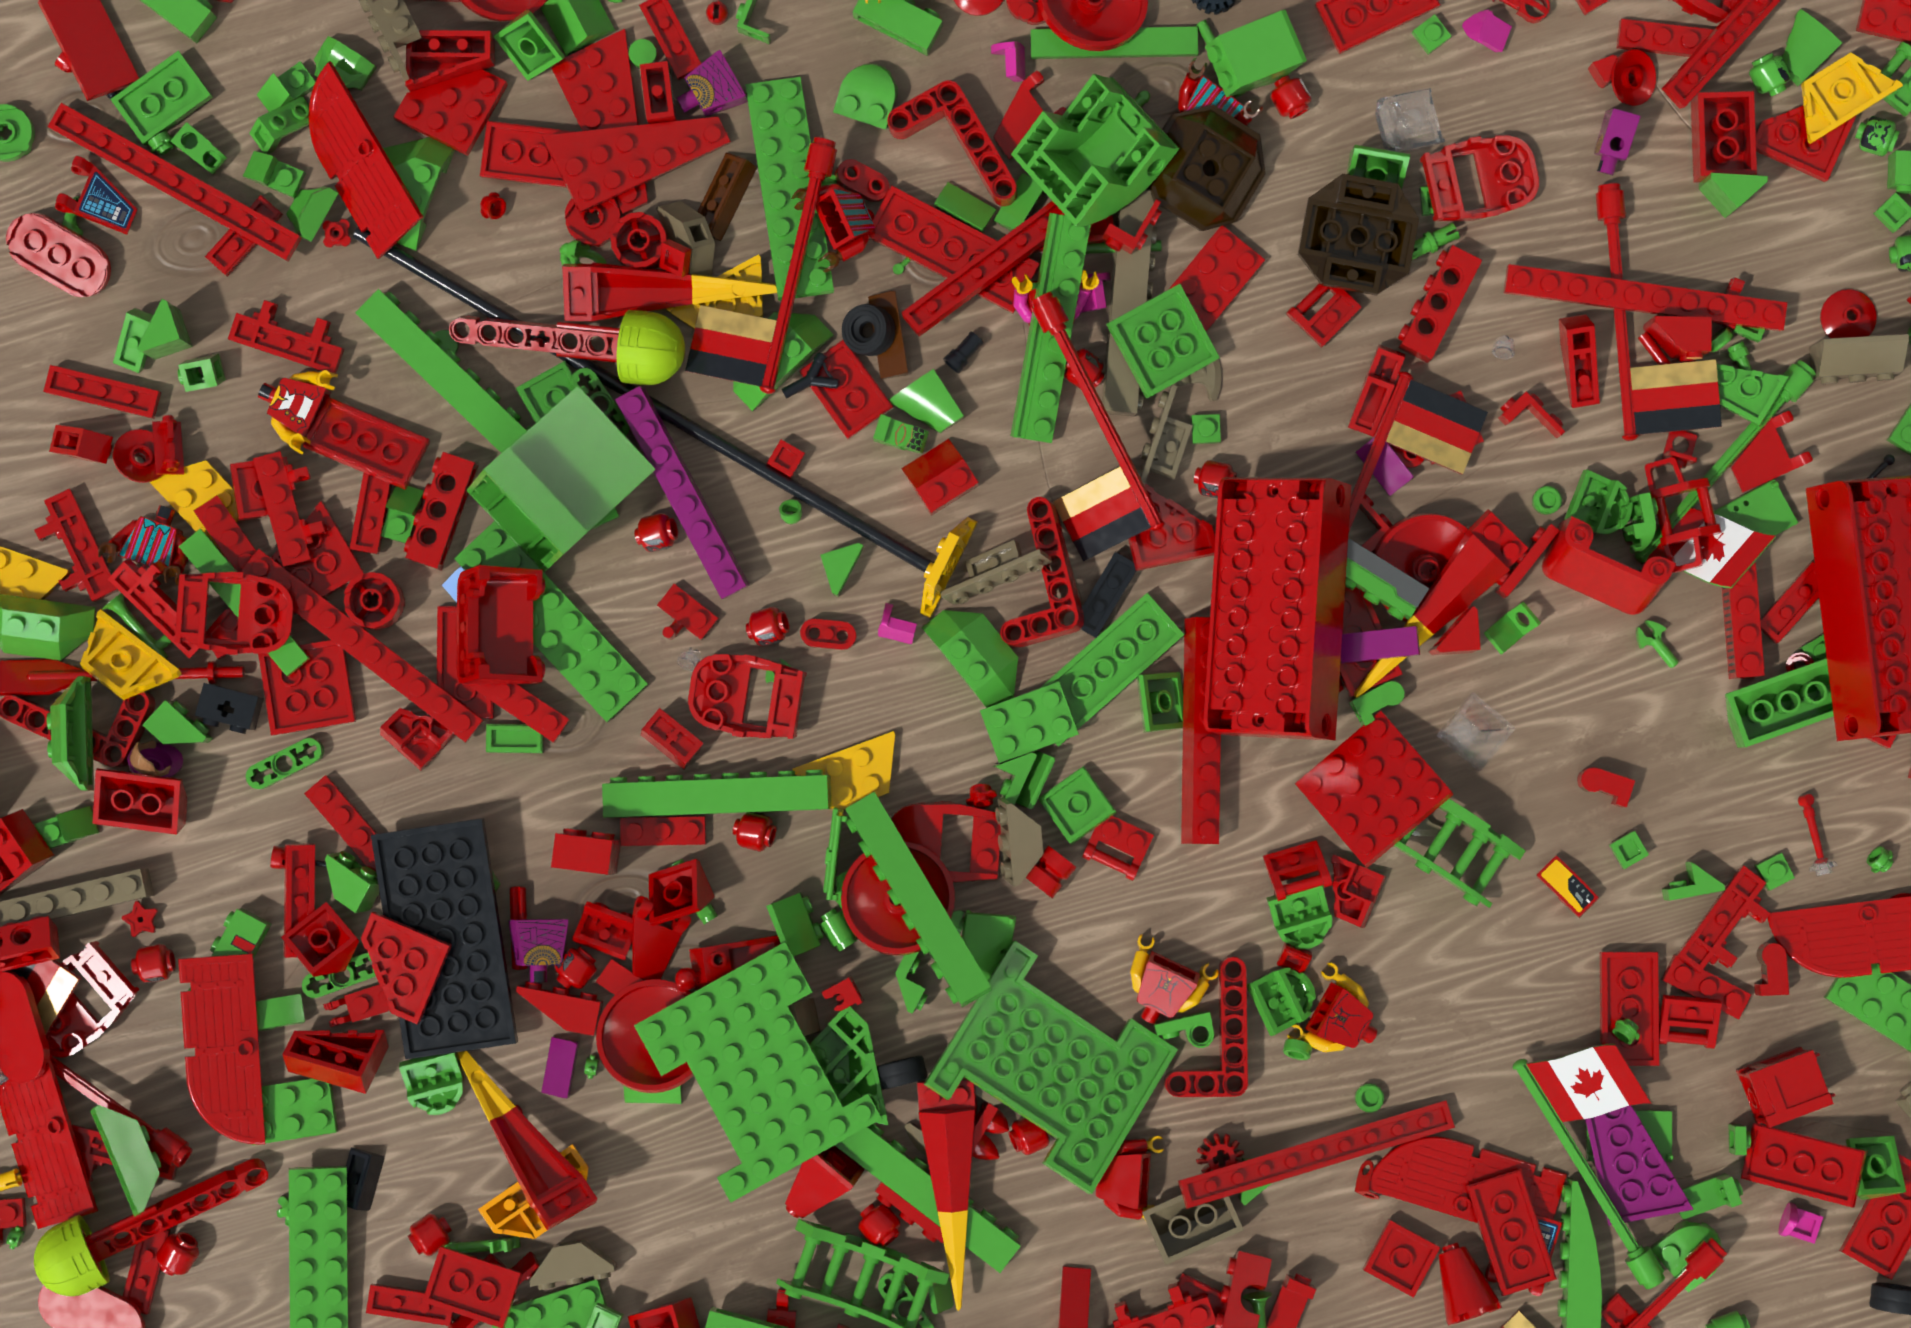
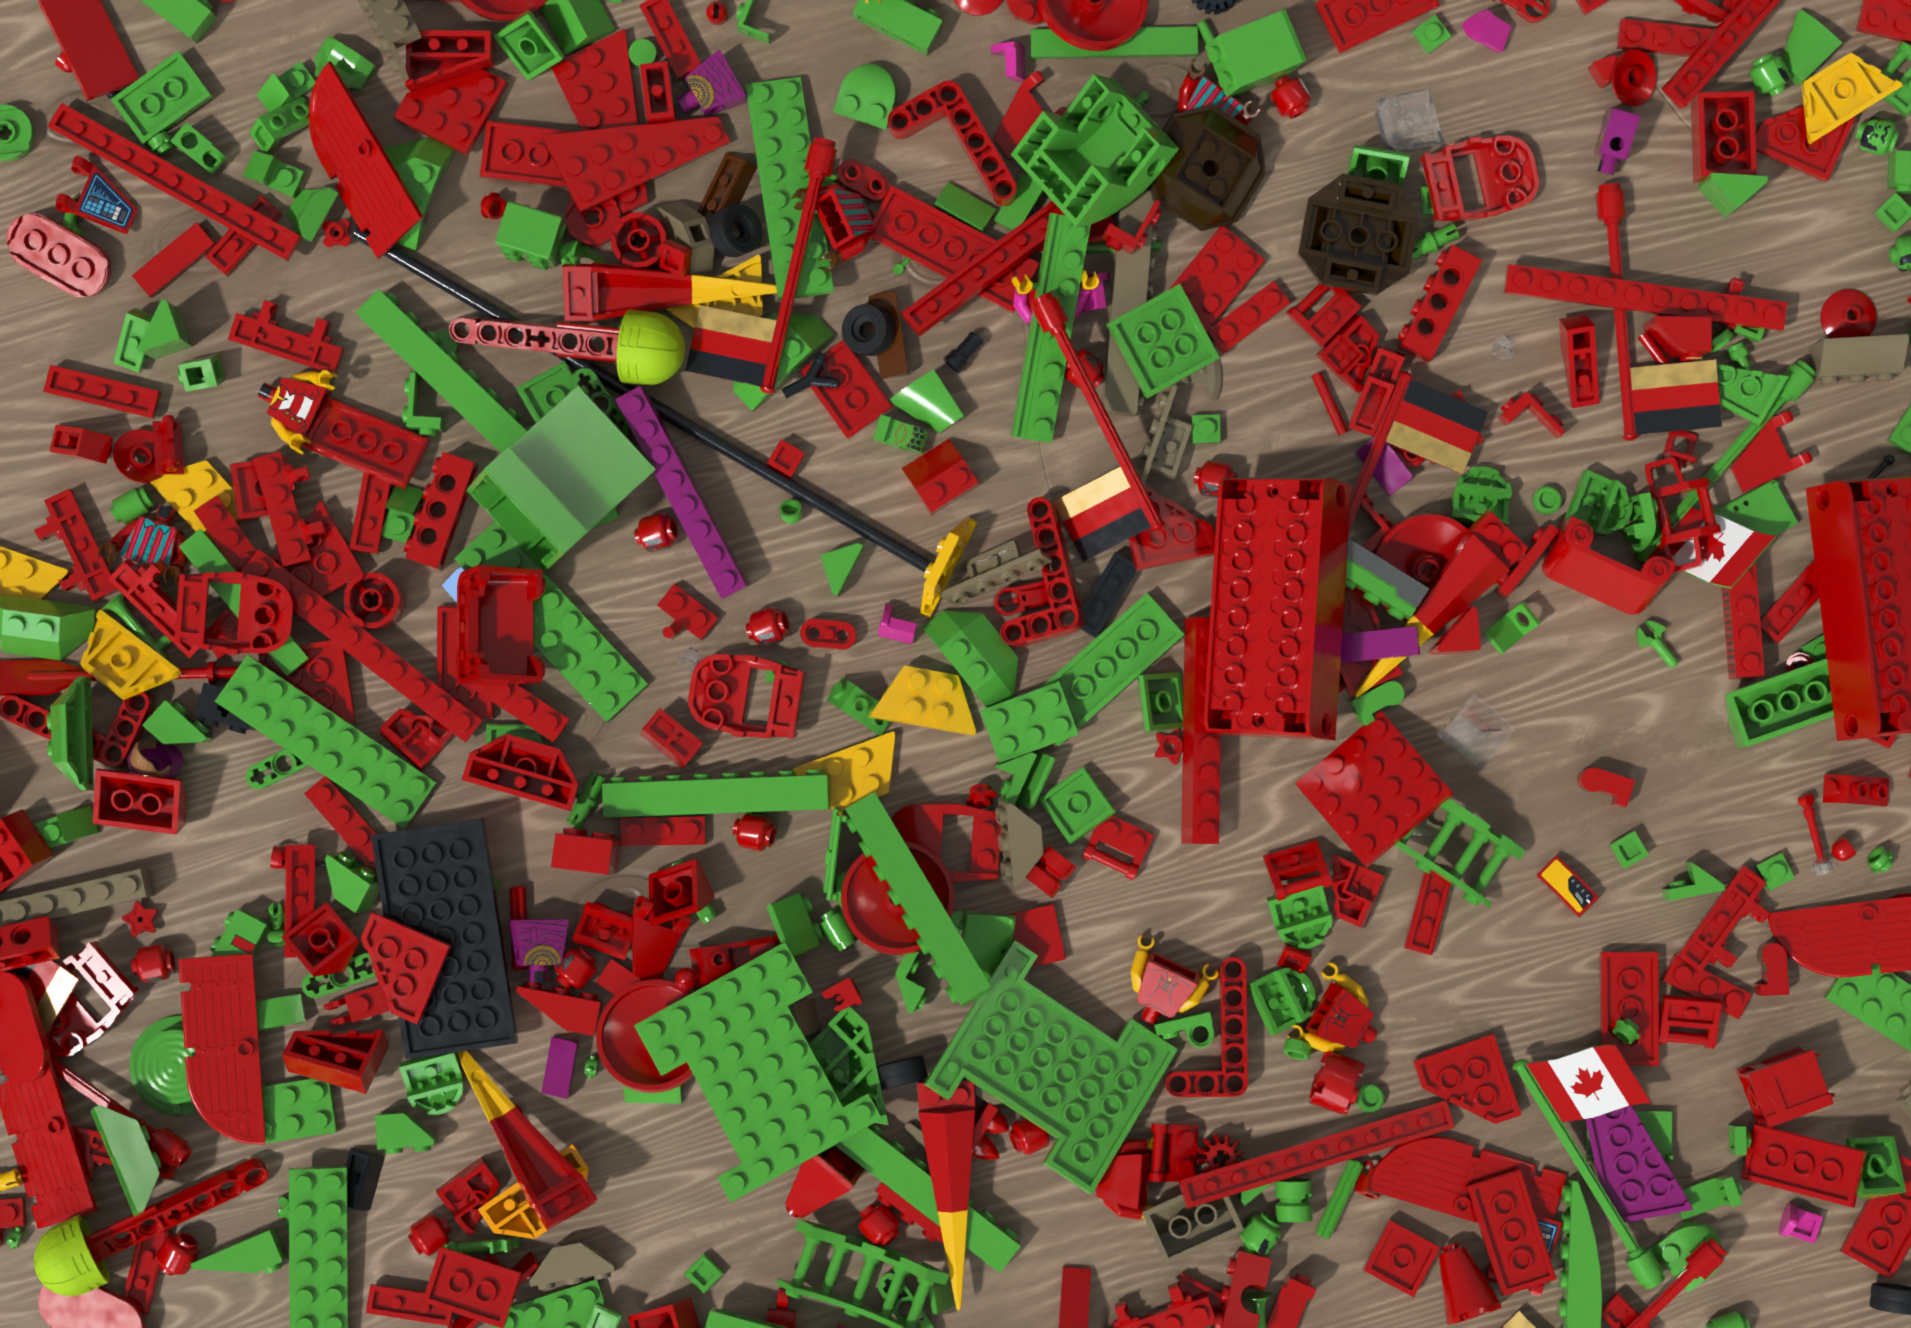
(132, 505): none -> bright green brick
(160, 1067): none -> bright green piece
(173, 260): none -> red tile
(250, 1255): none -> bright green slope
(276, 915): none -> bright green arm
(325, 741): none -> bright green plate
(402, 1130): none -> bright green slope
(425, 425): none -> bright green bracket
(468, 1193): none -> red slope
(524, 771): none -> red wedge
(531, 235): none -> bright green piece
(586, 800): none -> bright green pin
(704, 1273): none -> bright green tile
(722, 235): none -> black tyre
(856, 704): none -> bright green bracket
(926, 701): none -> yellow wing
(1028, 596): none -> red piece
(1039, 932): none -> red tile
(1164, 741): none -> red plate
(1180, 1152): none -> red plate
(1248, 317): none -> red plate
(1260, 1234): none -> bright green head
(1293, 1200): none -> bright green wheel
(1329, 403): none -> red piece
(1335, 1082): none -> red brick
(1339, 1198): none -> bright green axle
(1350, 351): none -> red slope
(1427, 913): none -> red tile
(1471, 1078): none -> red plate
(1478, 492): none -> bright green slope
(1842, 850): none -> red hinge
(1855, 790): none -> red bracket

